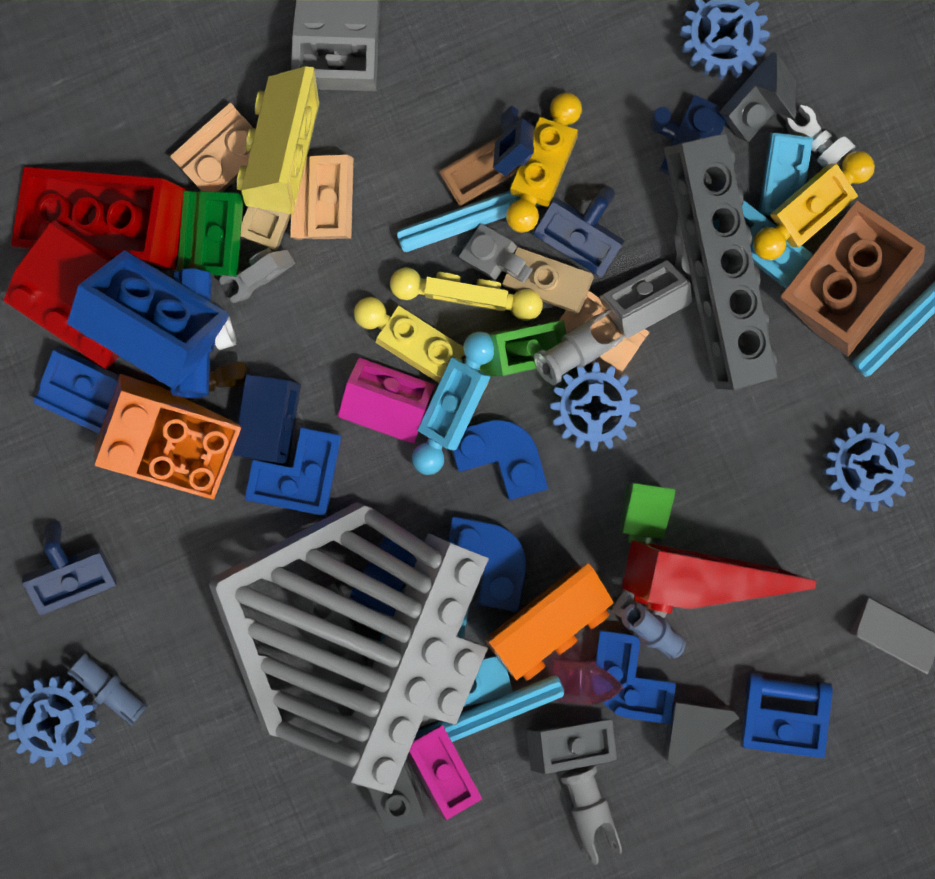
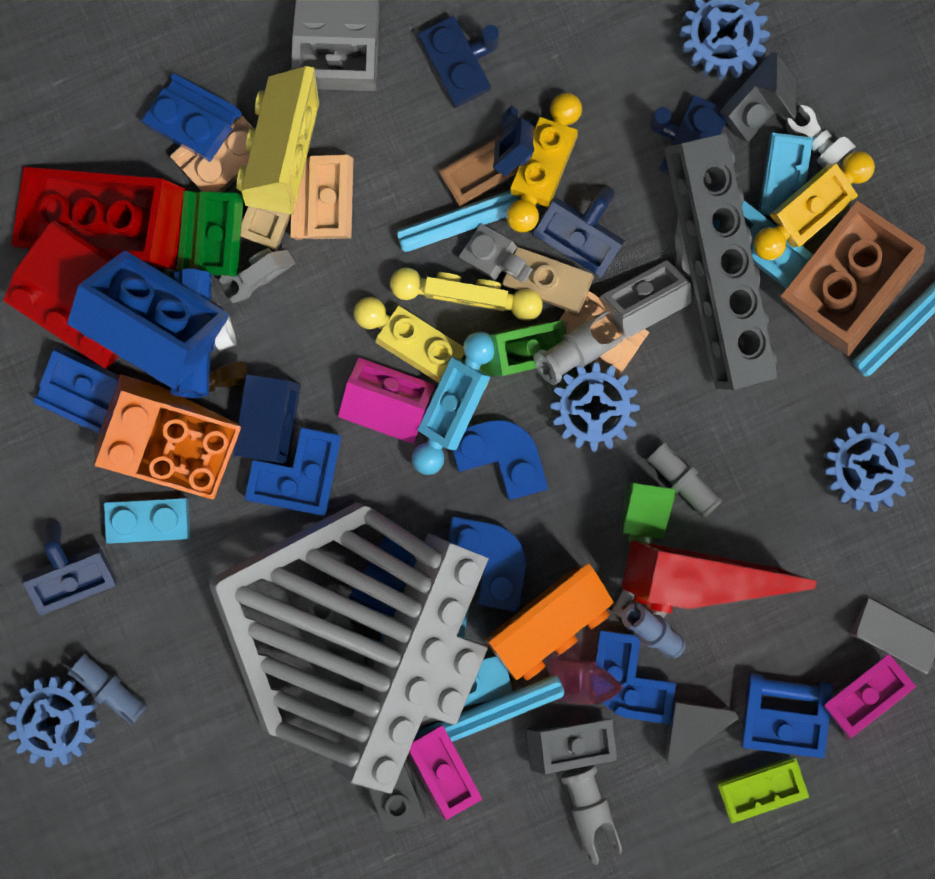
(147, 520): none -> medium azure plate
(191, 117): none -> blue plate
(457, 60): none -> dark blue plate
(684, 480): none -> light grey pin
(762, 789): none -> lime plate
(869, 696): none -> dark pink panel

